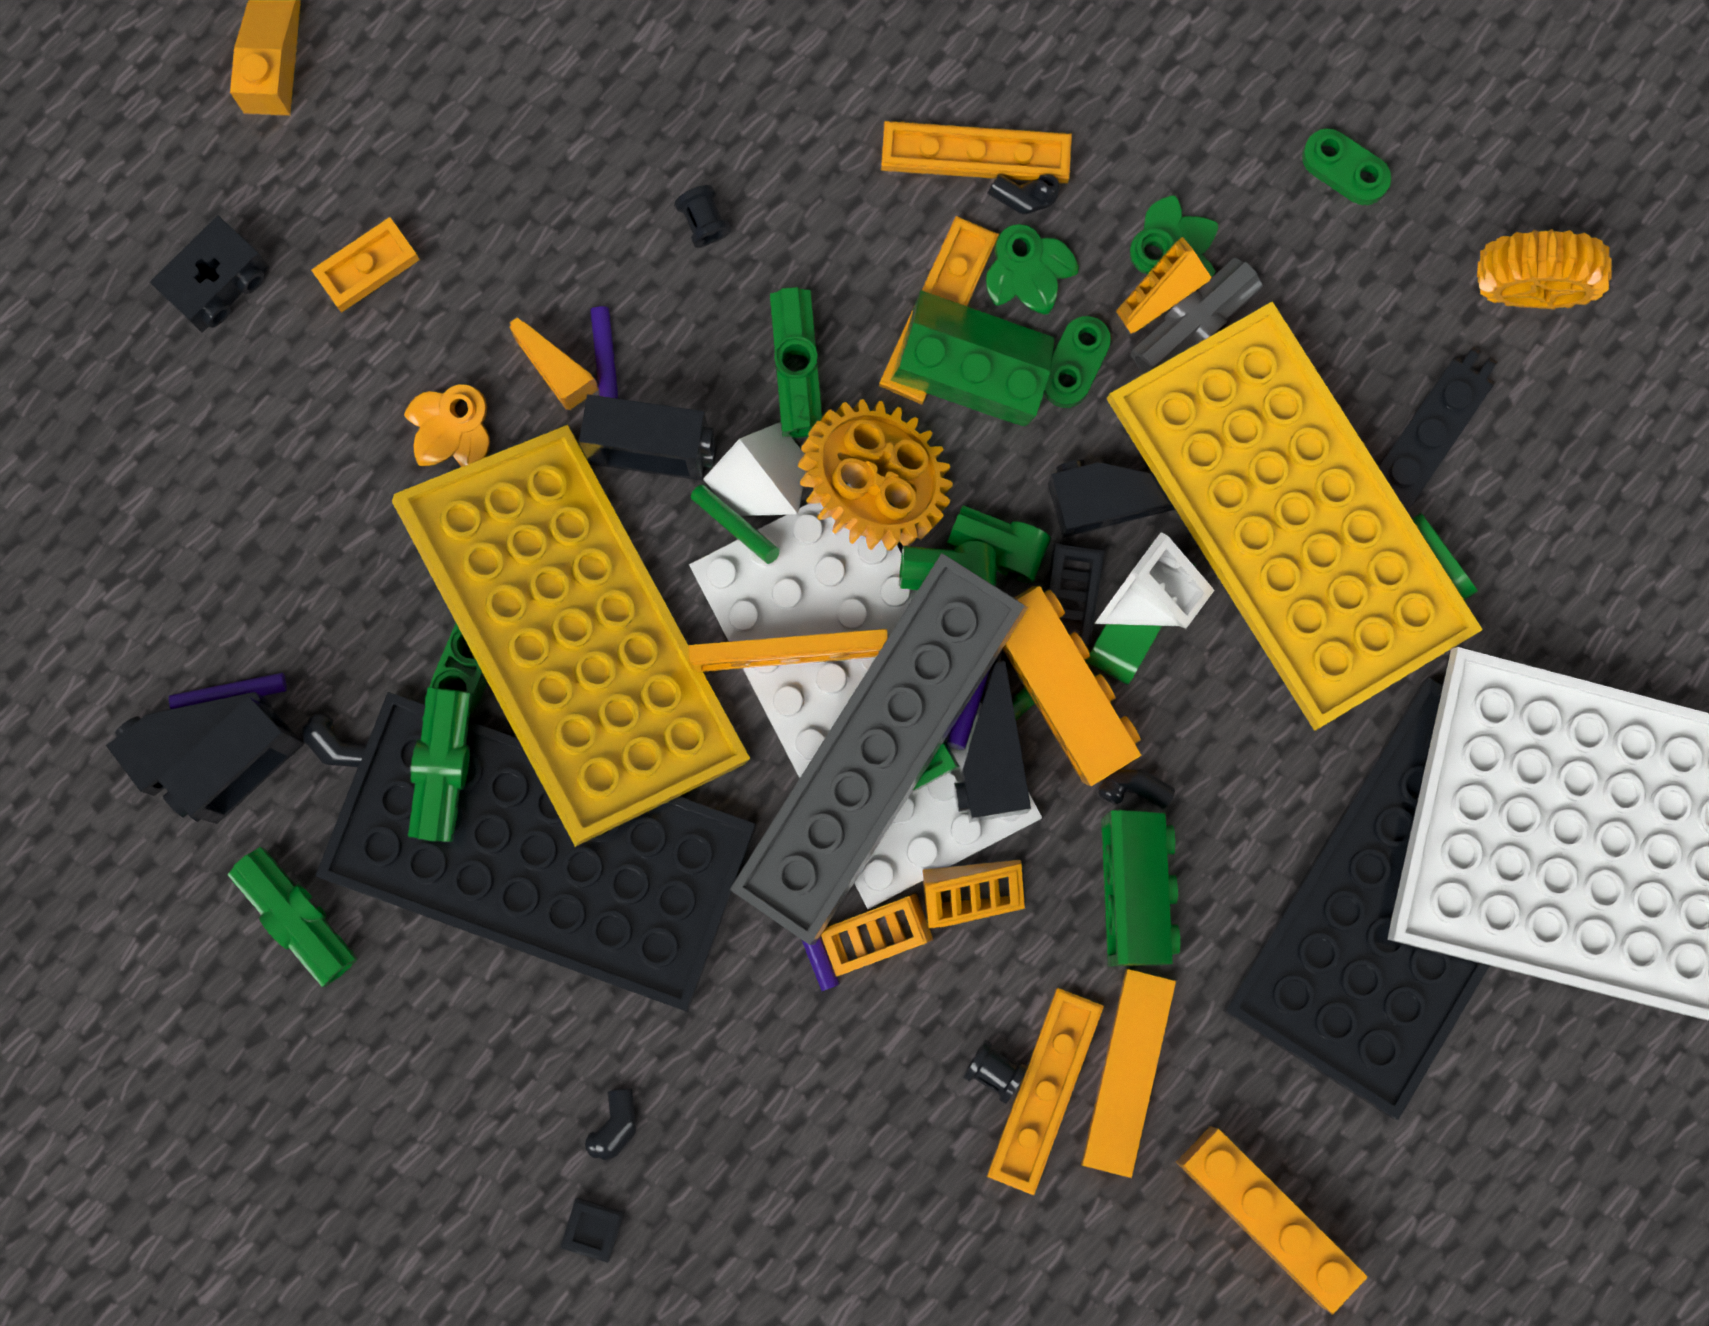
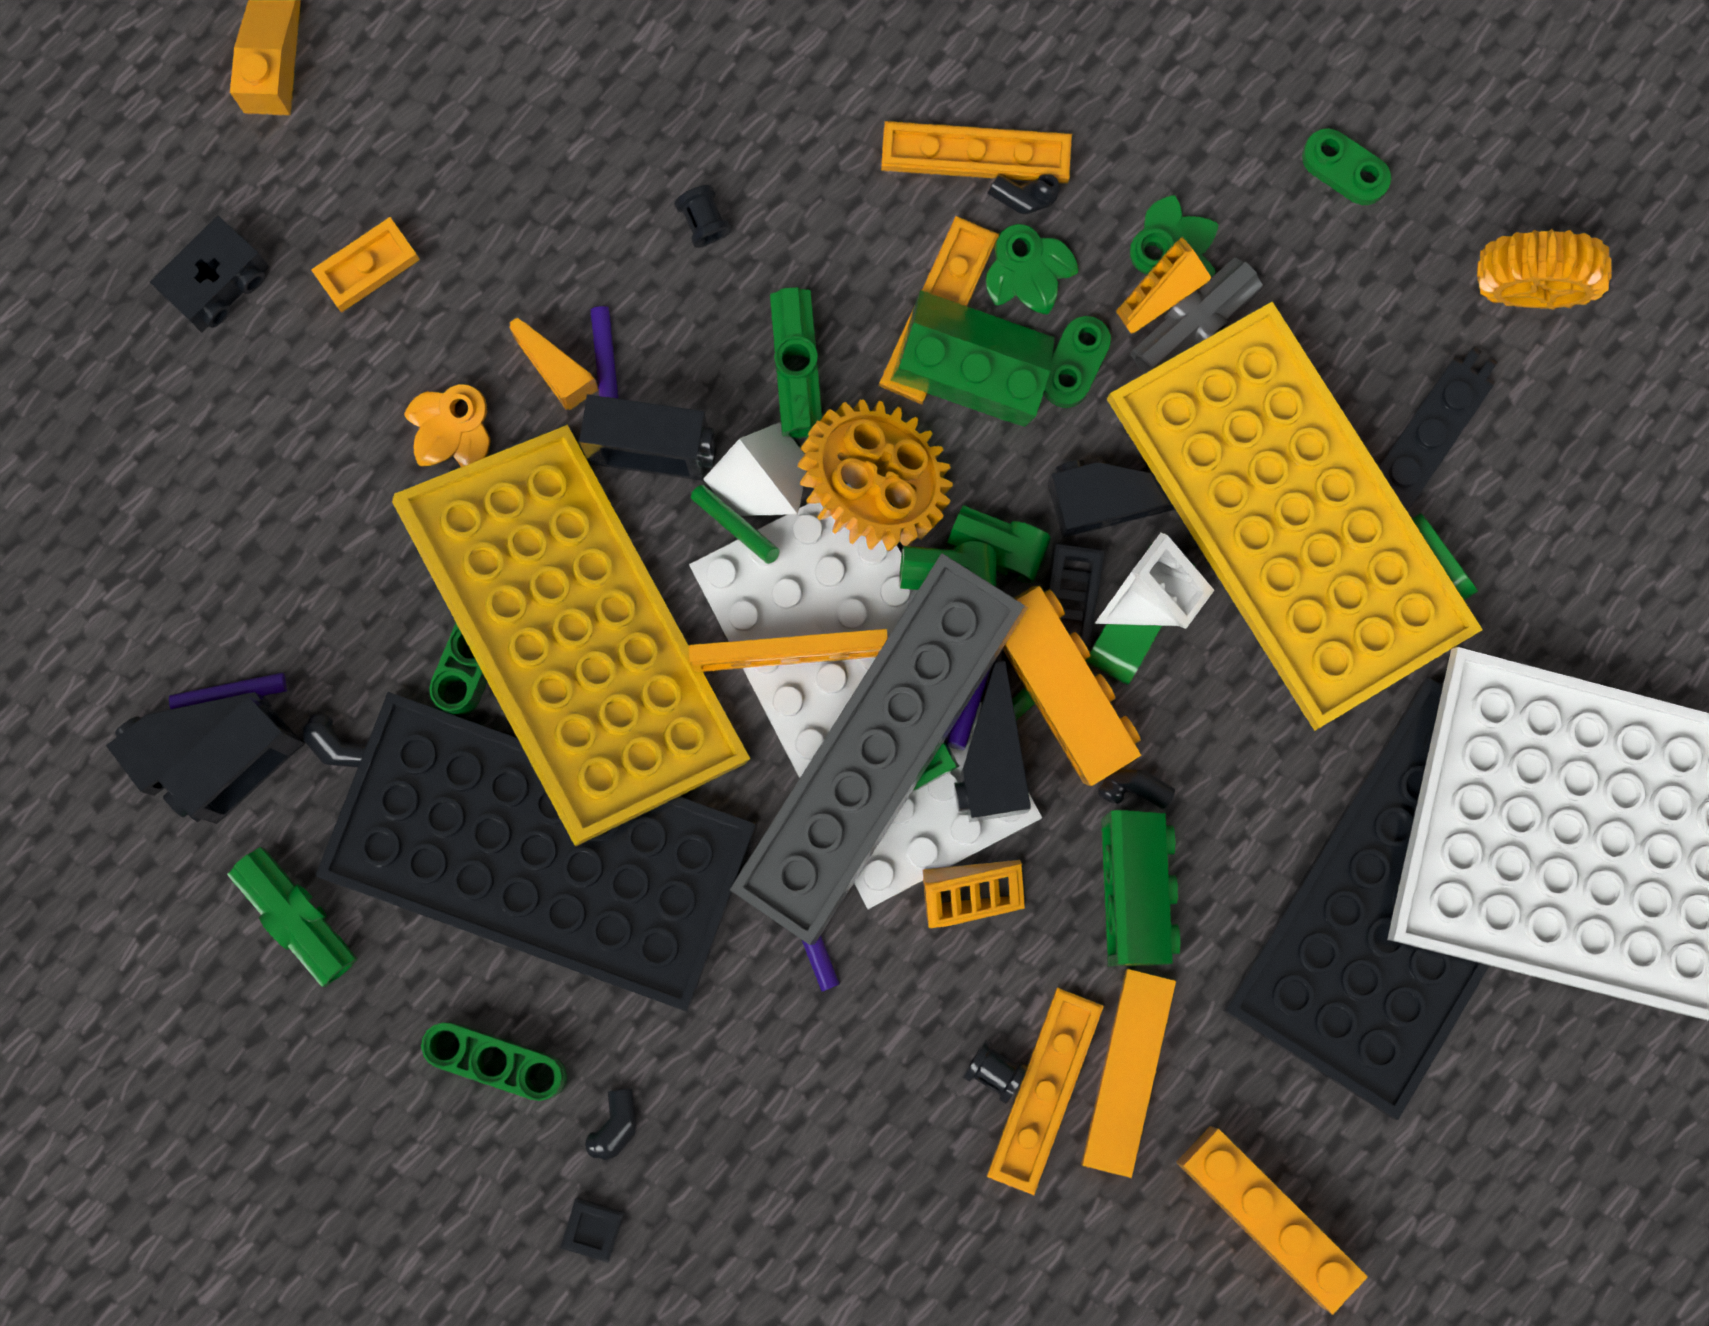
(440, 764): green piece -> none
(471, 1054): none -> green beam
(916, 922): light orange slope -> none

